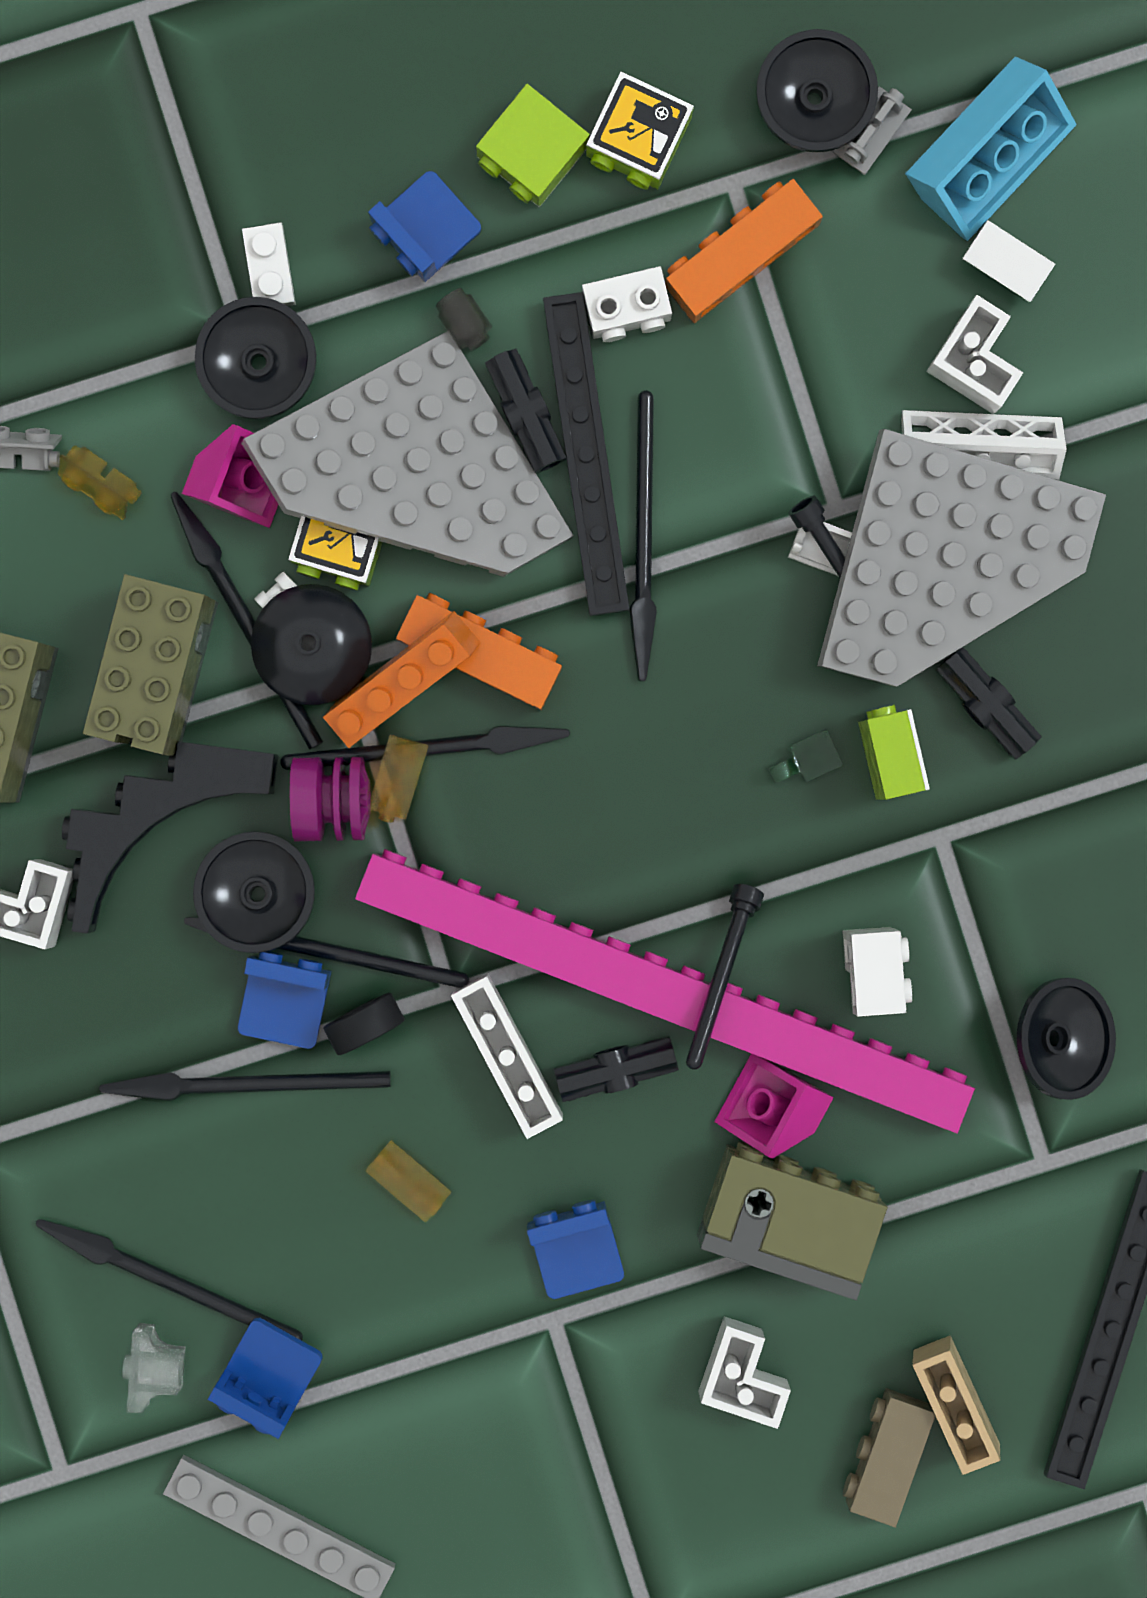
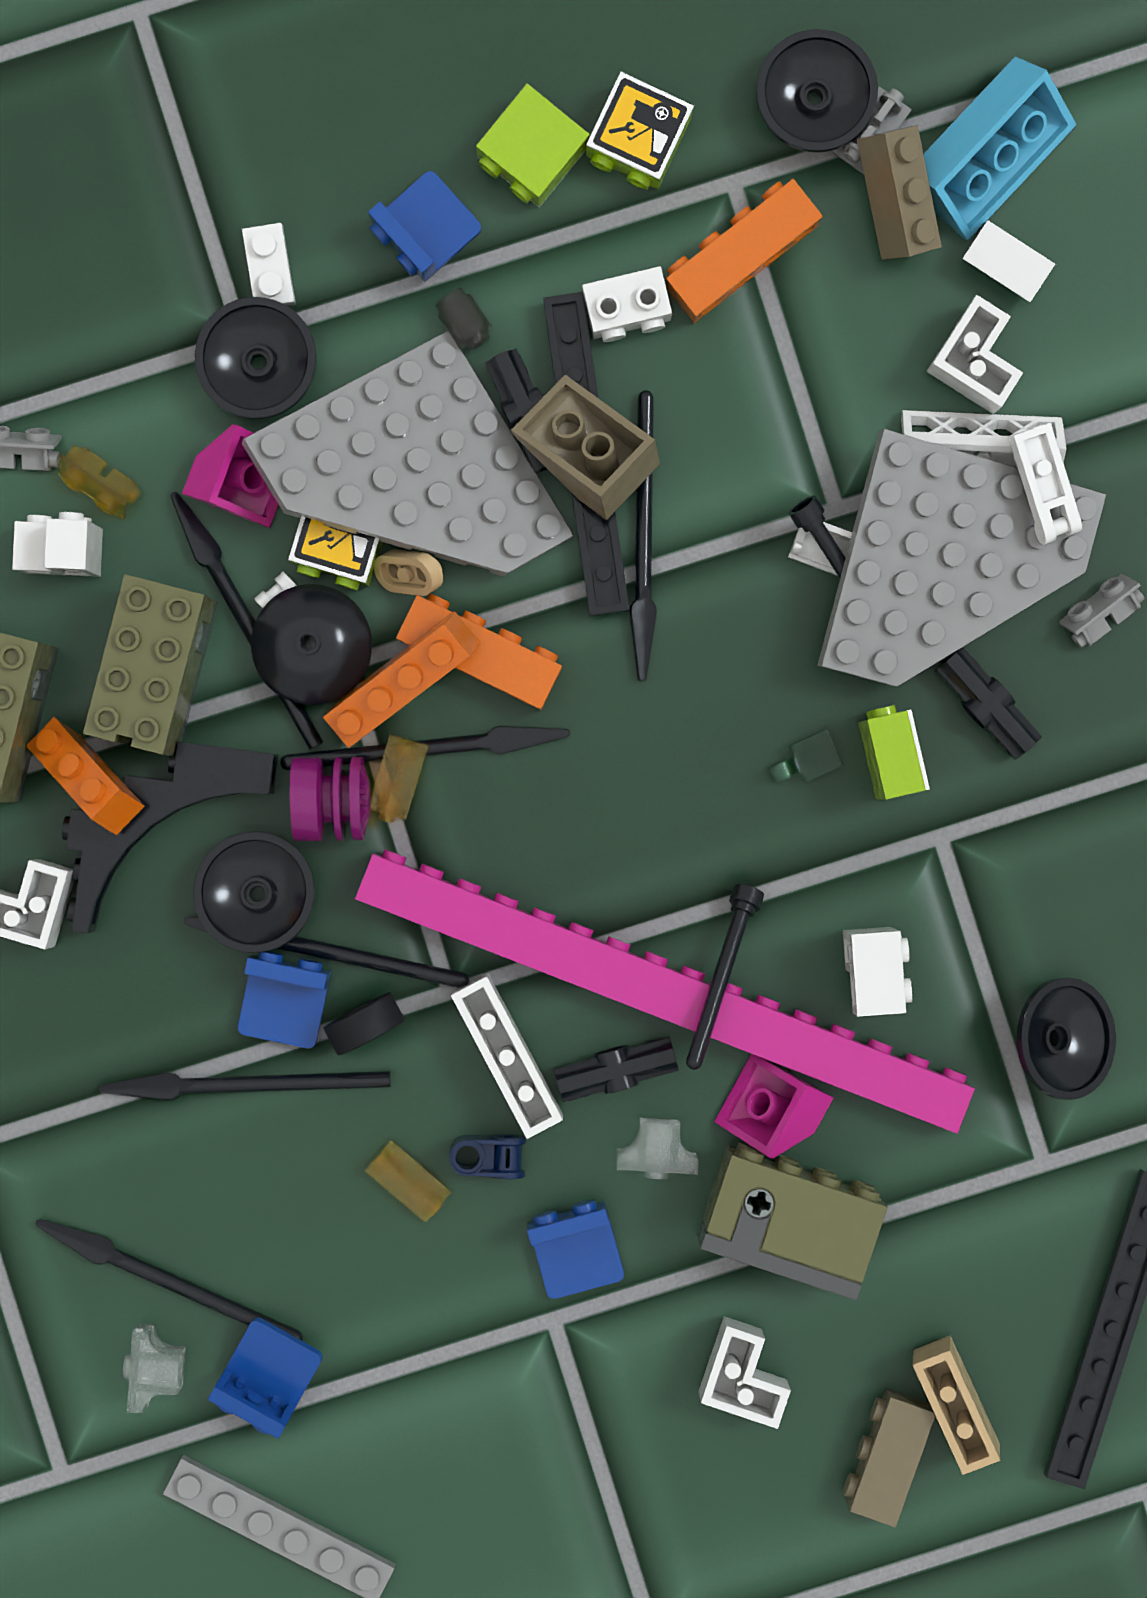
(58, 545): none -> white brick
(85, 776): none -> orange brick
(408, 572): none -> tan plate
(491, 1156): none -> dark blue piece
(588, 446): none -> dark tan slope
(657, 1150): none -> clear brick
(899, 193): none -> dark tan brick
(1045, 482): none -> white plate
(1116, 598): none -> light grey hinge

